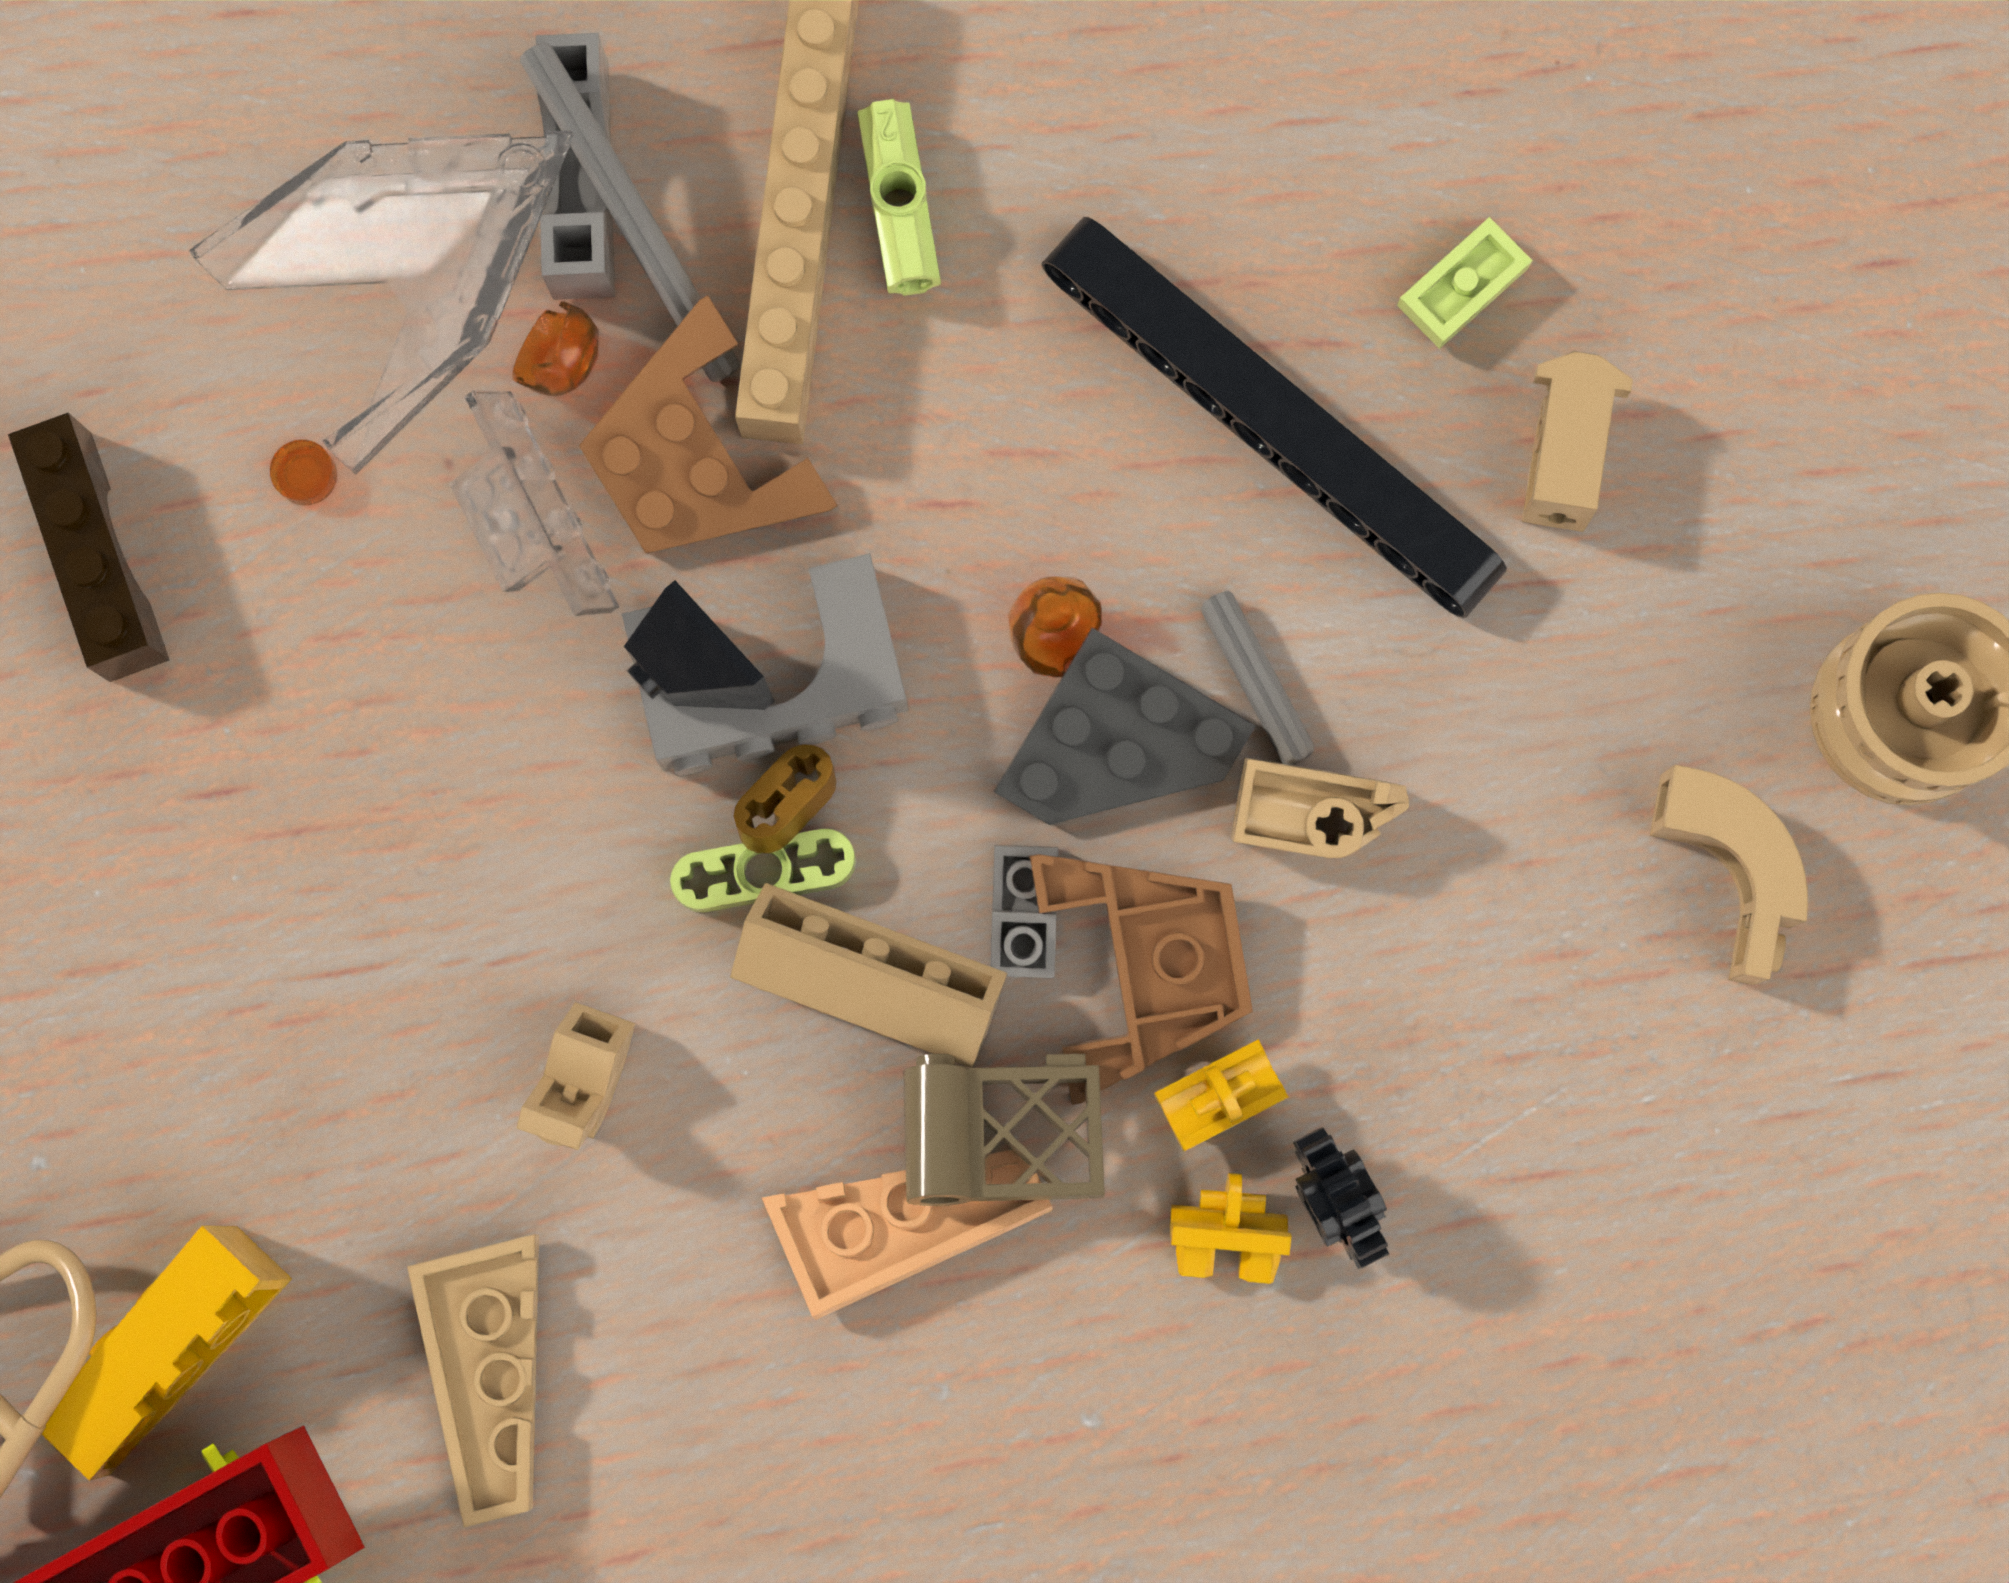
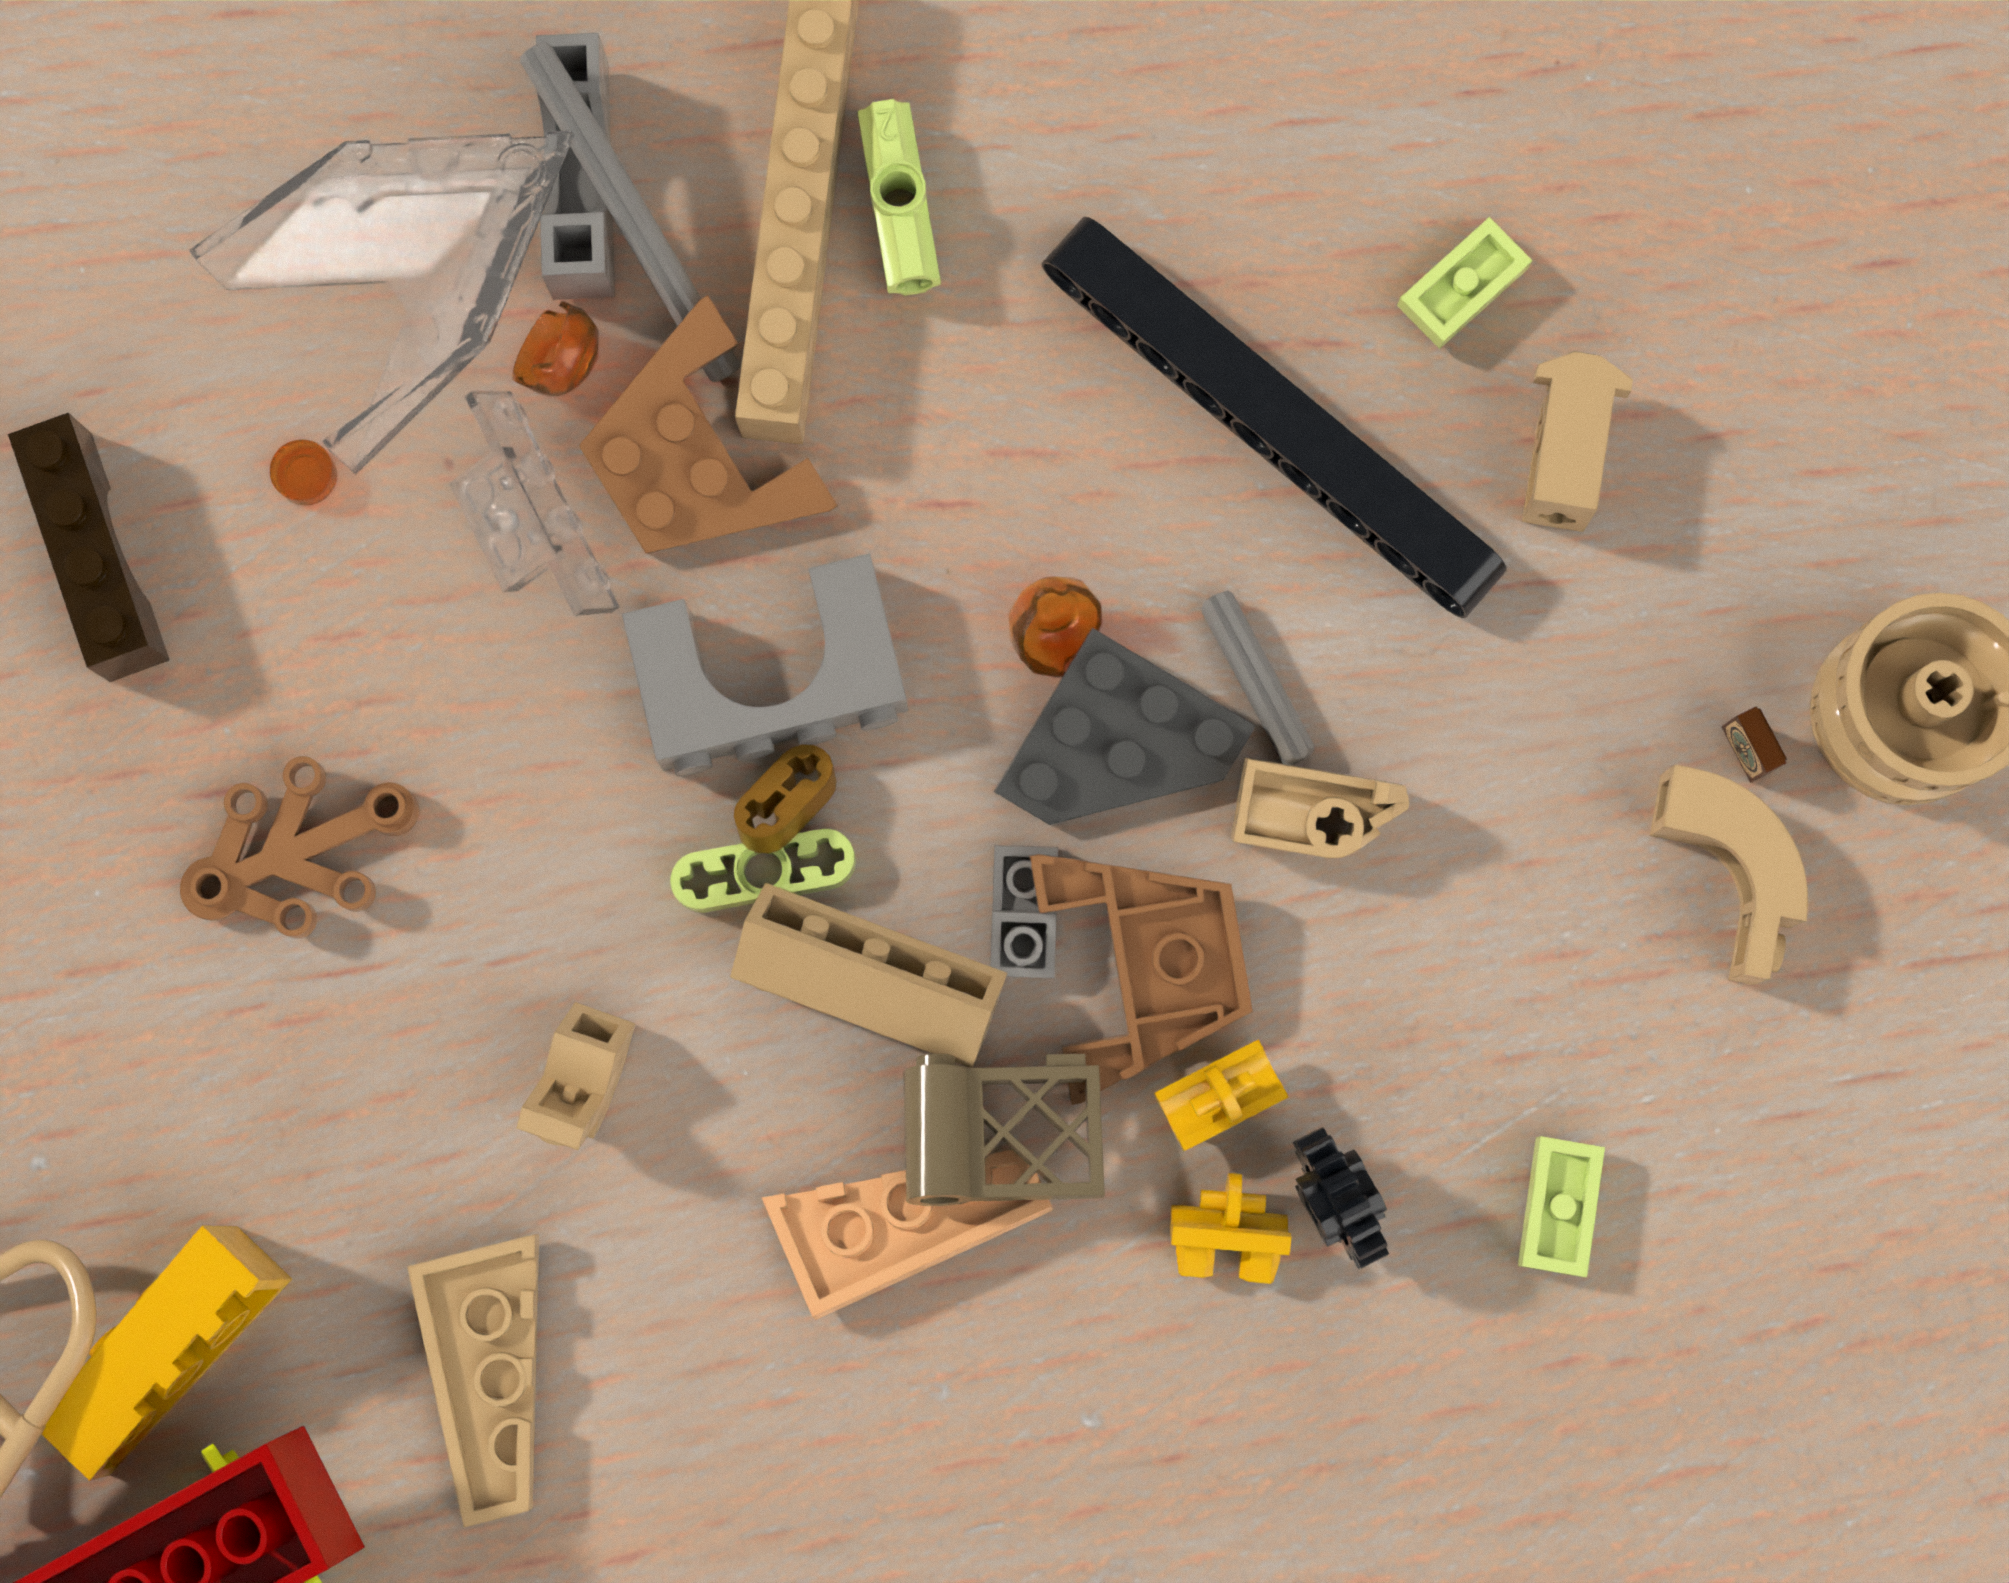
(287, 852): none -> medium nougat plant
(691, 658): black slope -> none
(1561, 1206): none -> yellowish green plate
(1754, 744): none -> reddish brown tile

